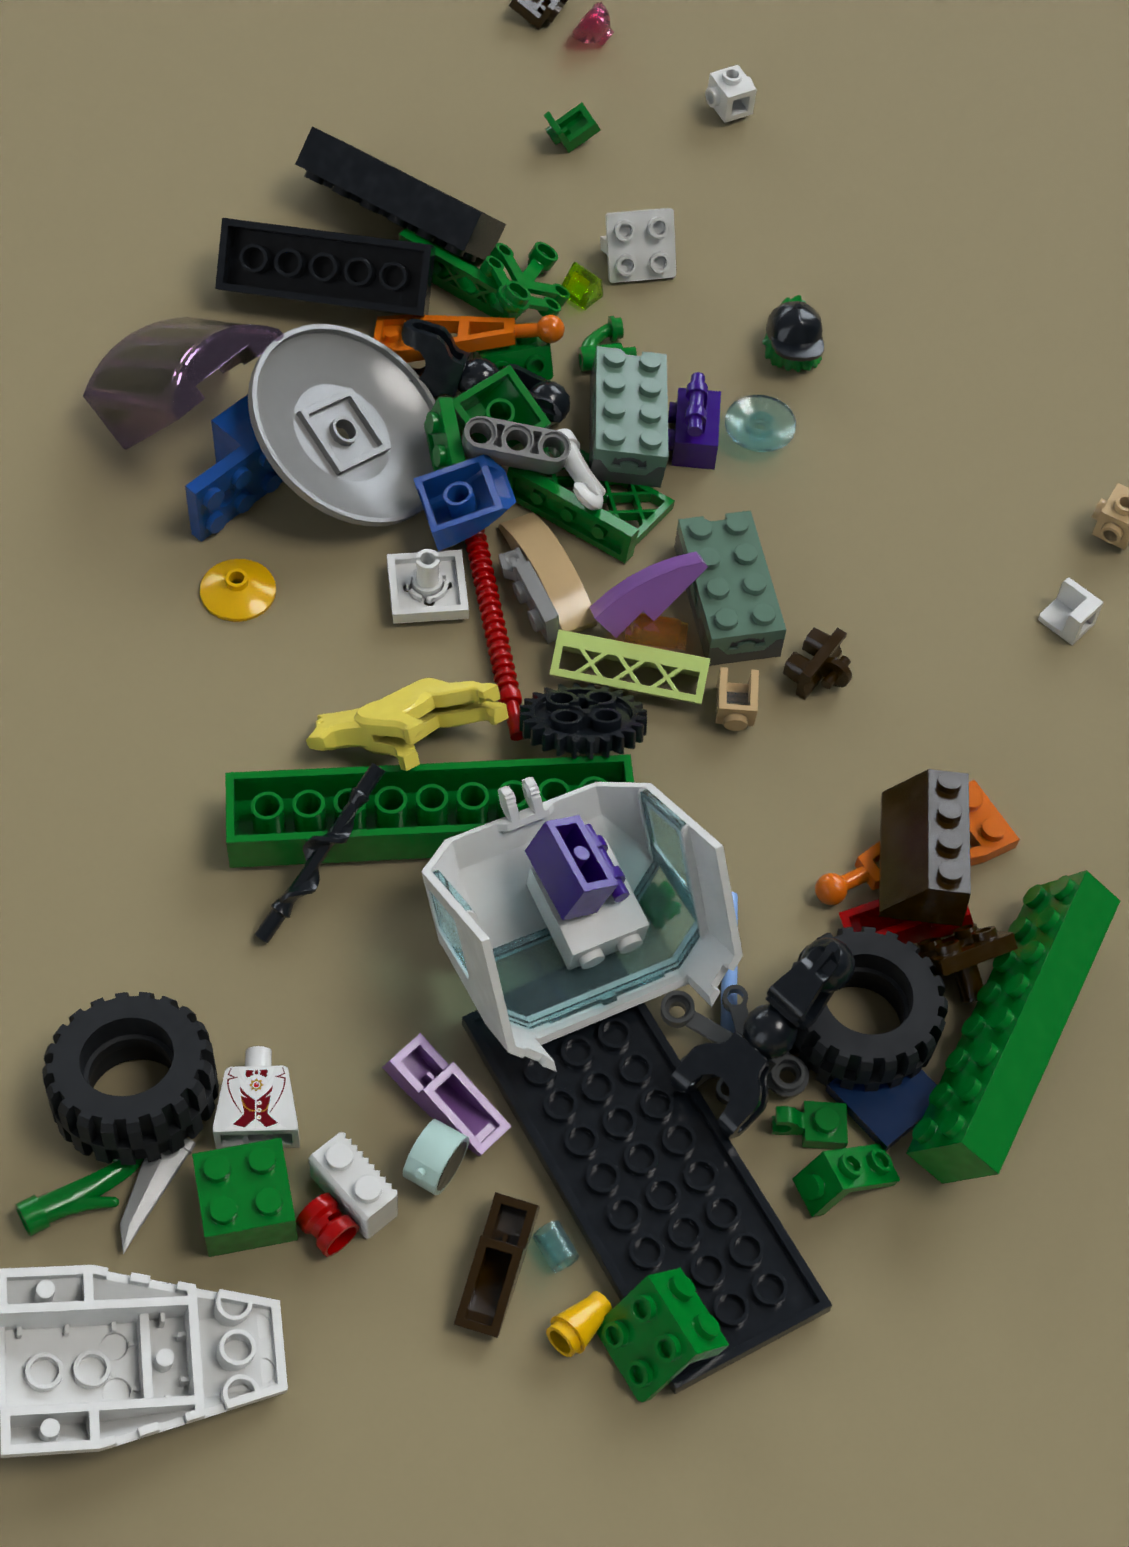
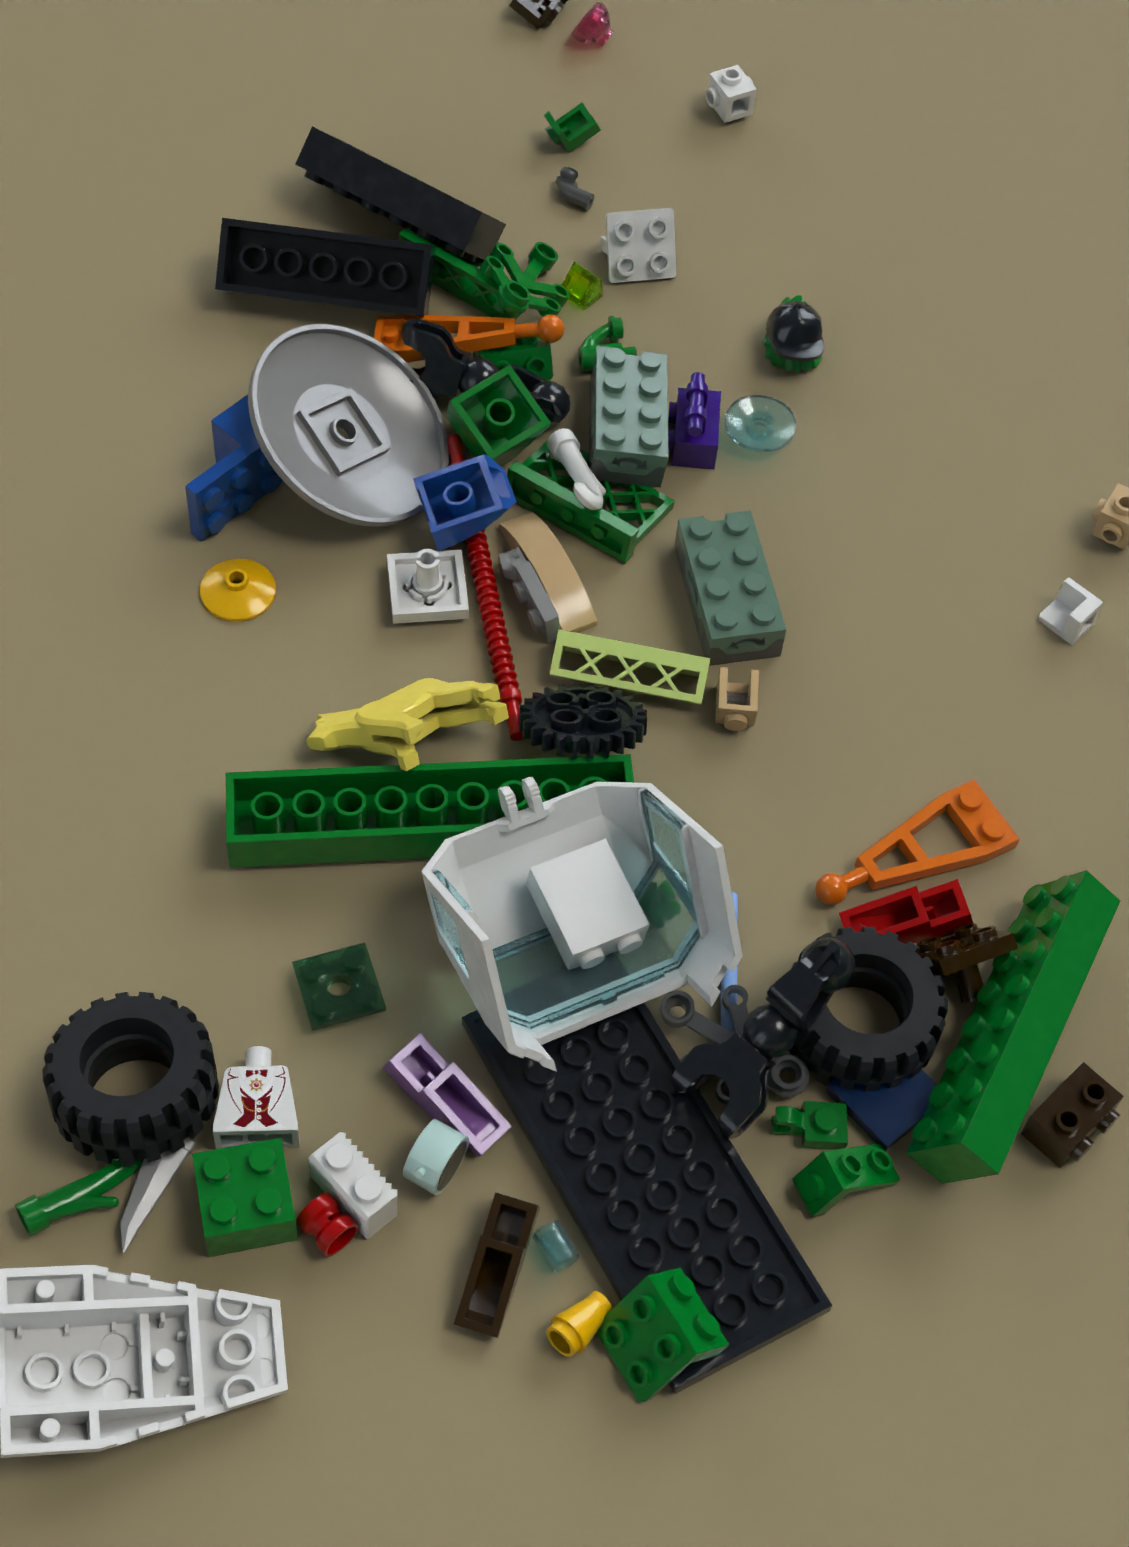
(155, 371): windscreen -> none
(315, 852): black piece -> none
(347, 966): none -> clear green piece
(443, 434): green plate -> none
(531, 437): light grey beam -> none
(569, 189): none -> dark grey arm
(575, 867): dark purple brick -> none
(647, 591): medium lavender slope -> none
(662, 632): clear orange piece -> none
(824, 663): dark brown hips -> none
(926, 849): dark brown slope -> none
(1072, 1115): none -> dark brown brick

